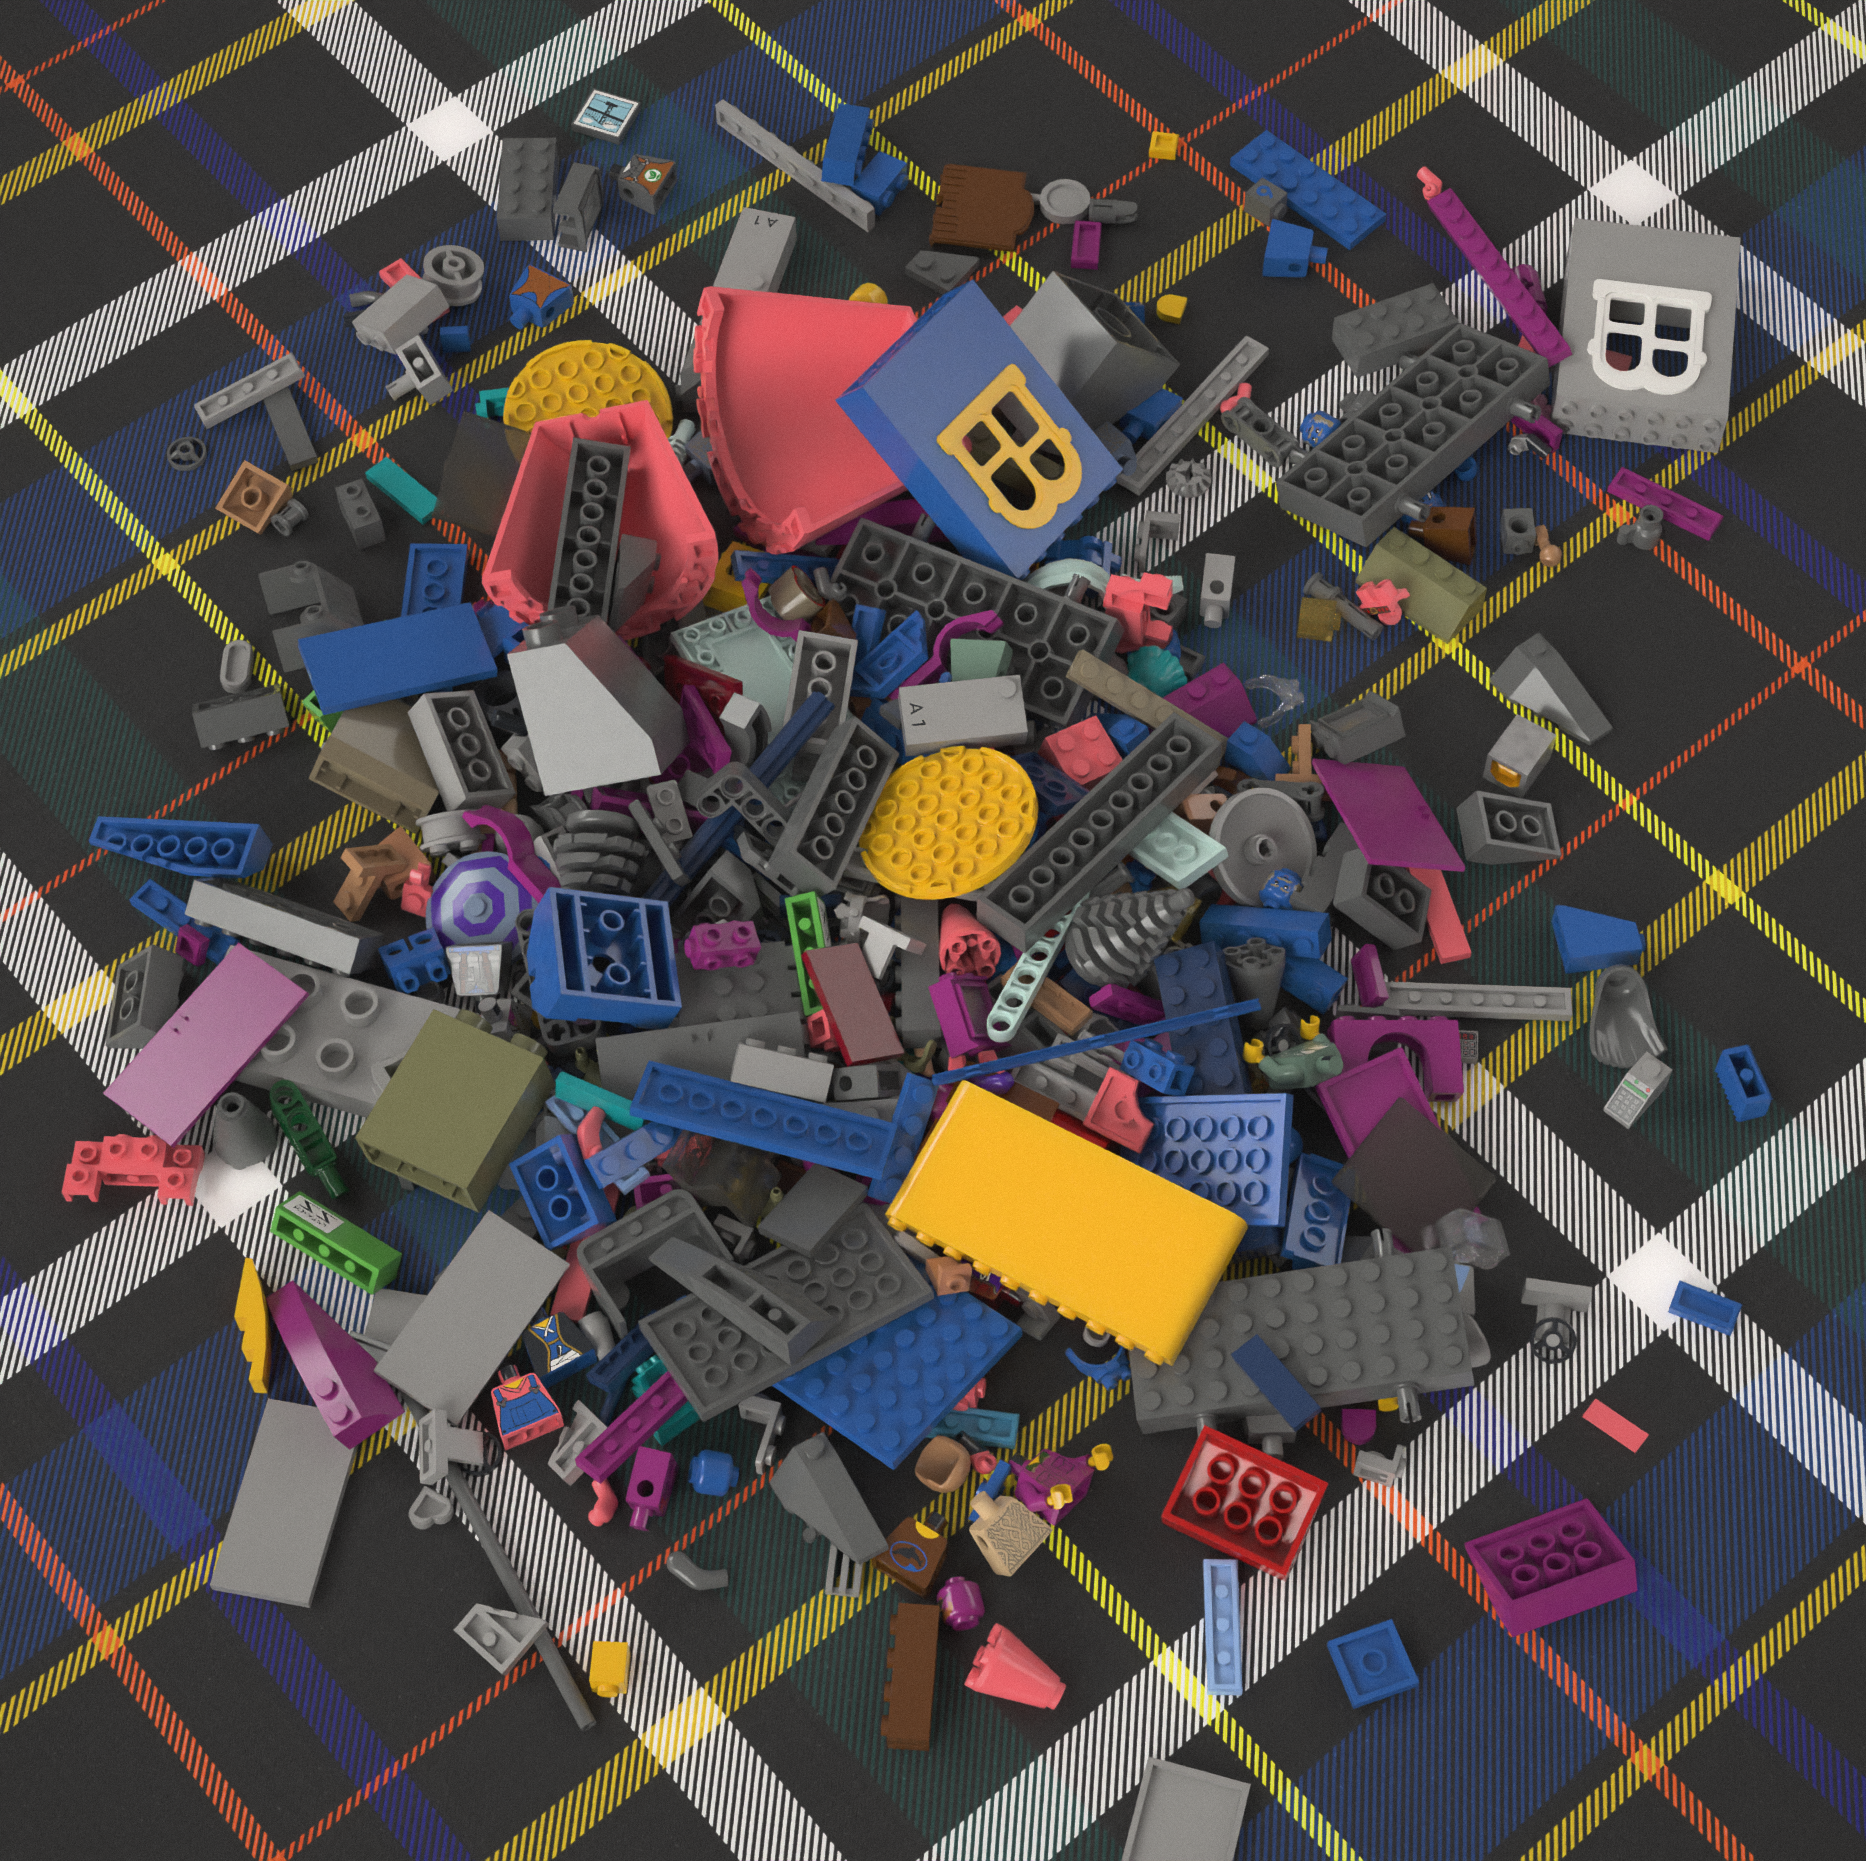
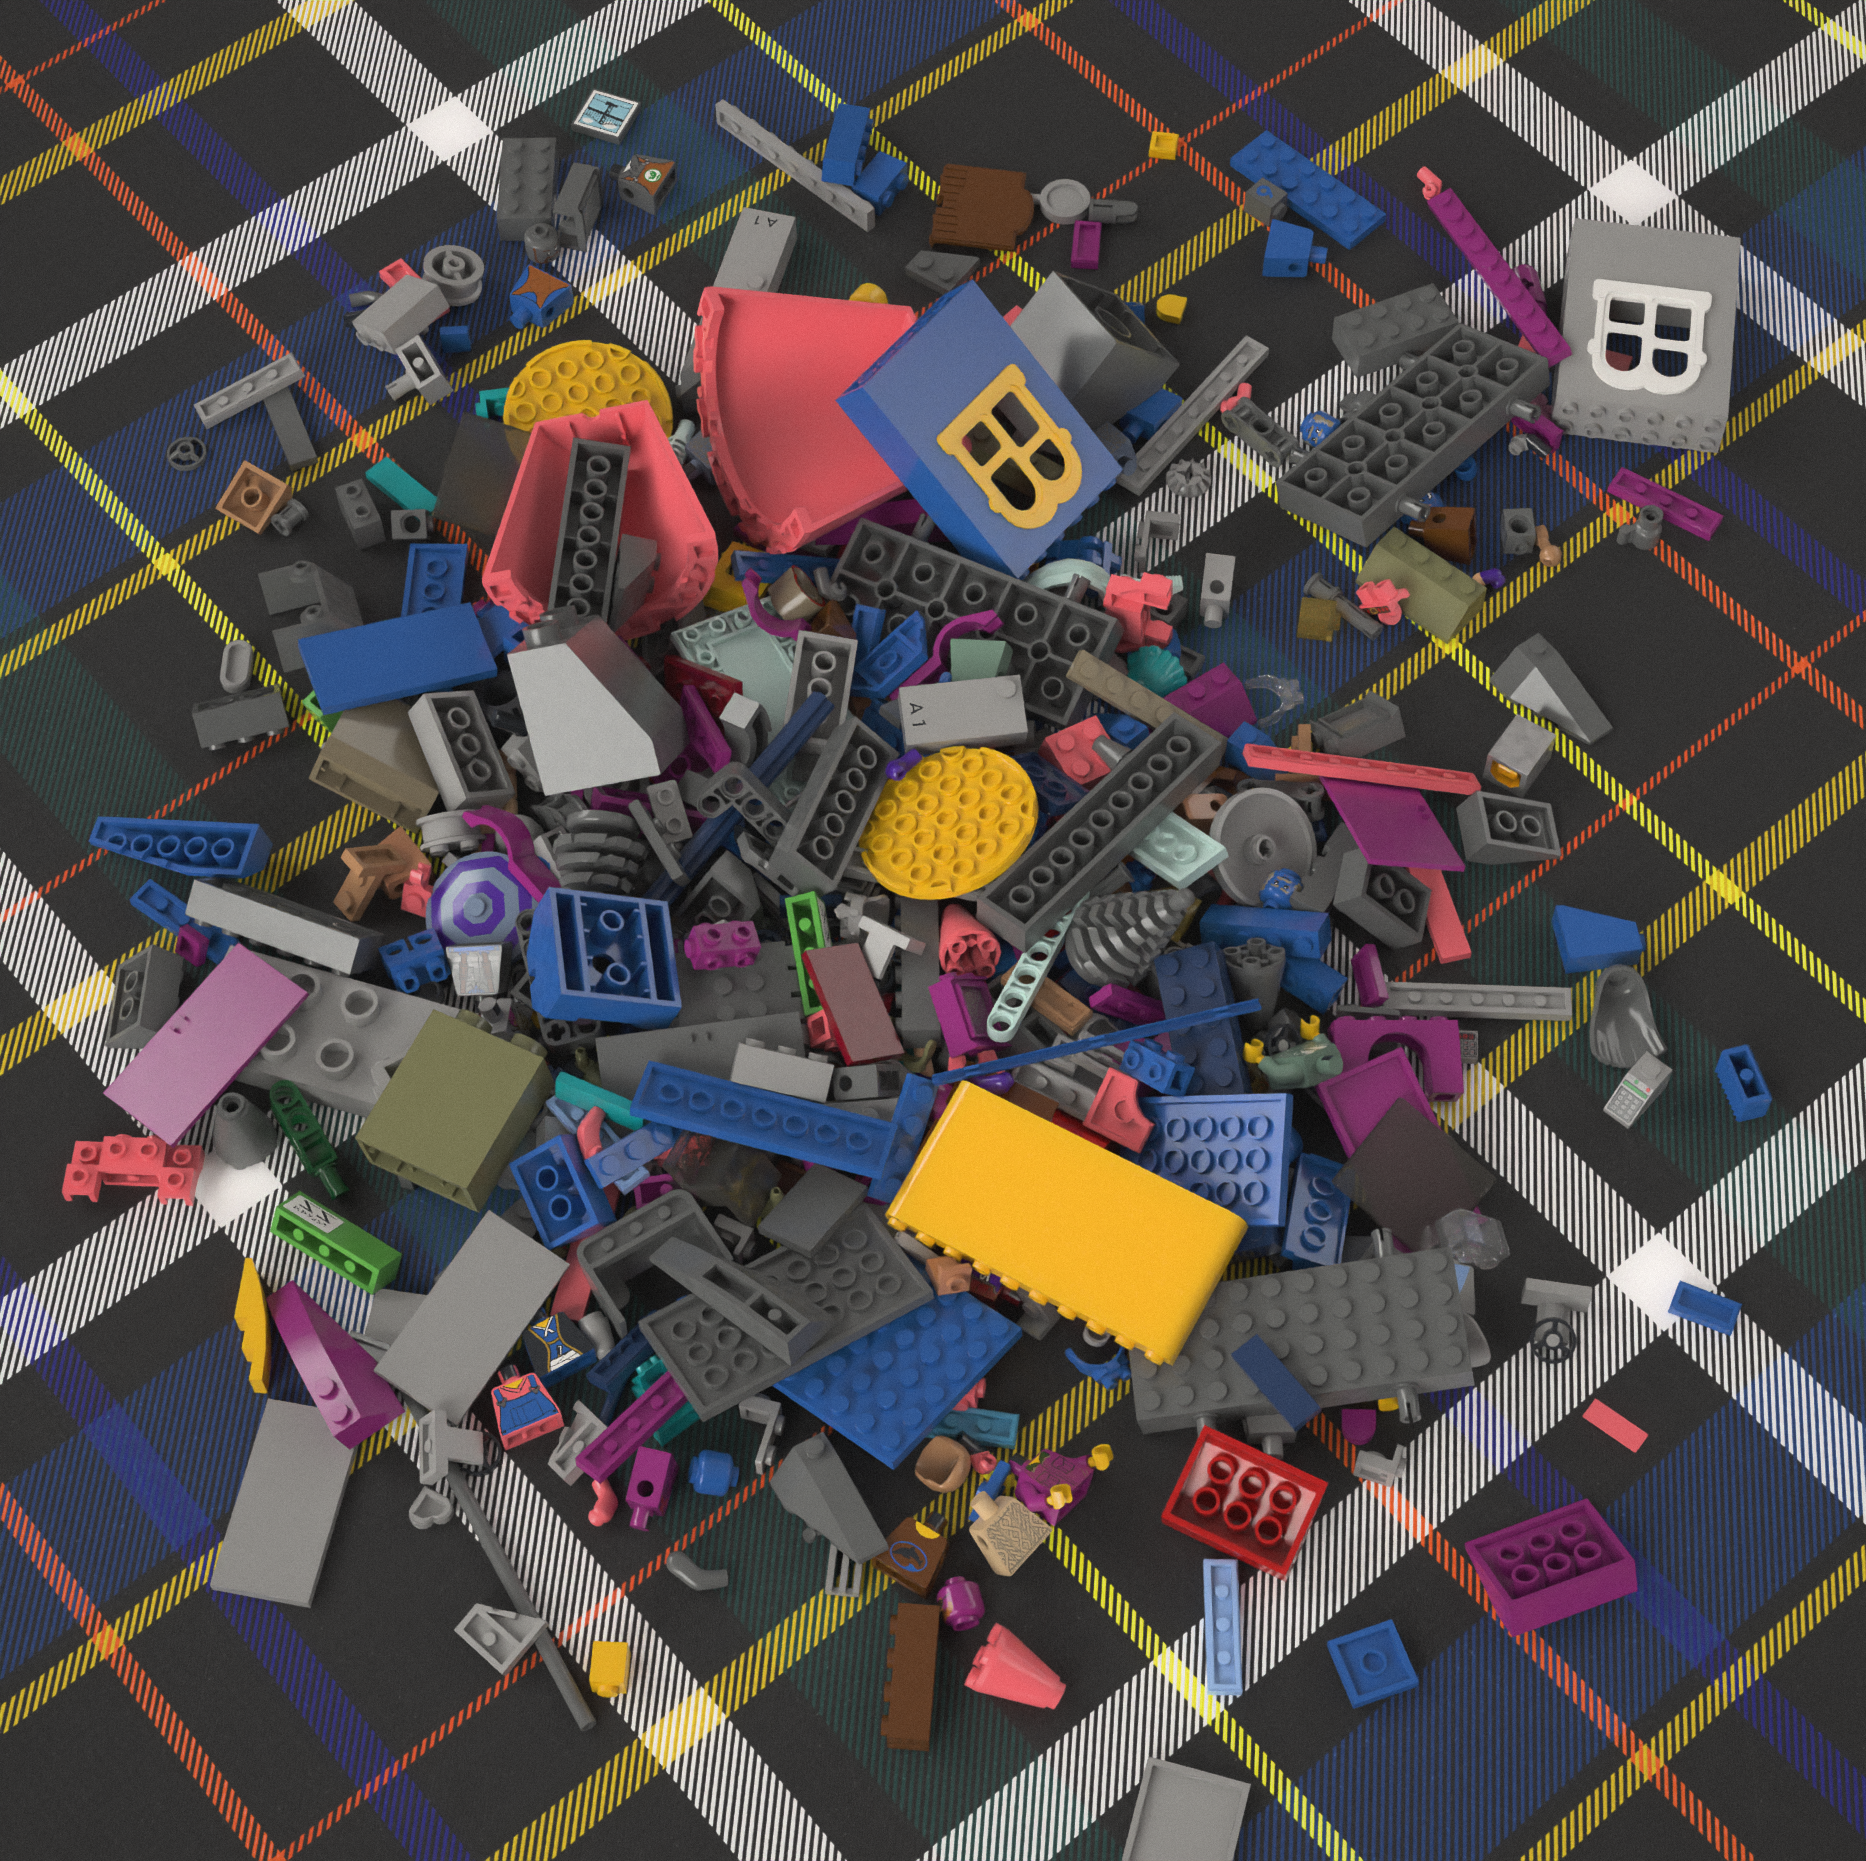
(399, 524): none -> dark grey brick
(542, 243): none -> dark grey head
(899, 767): none -> dark purple arm
(1110, 751): none -> dark grey cone
(1360, 769): none -> coral tile
(1490, 576): none -> dark purple arm

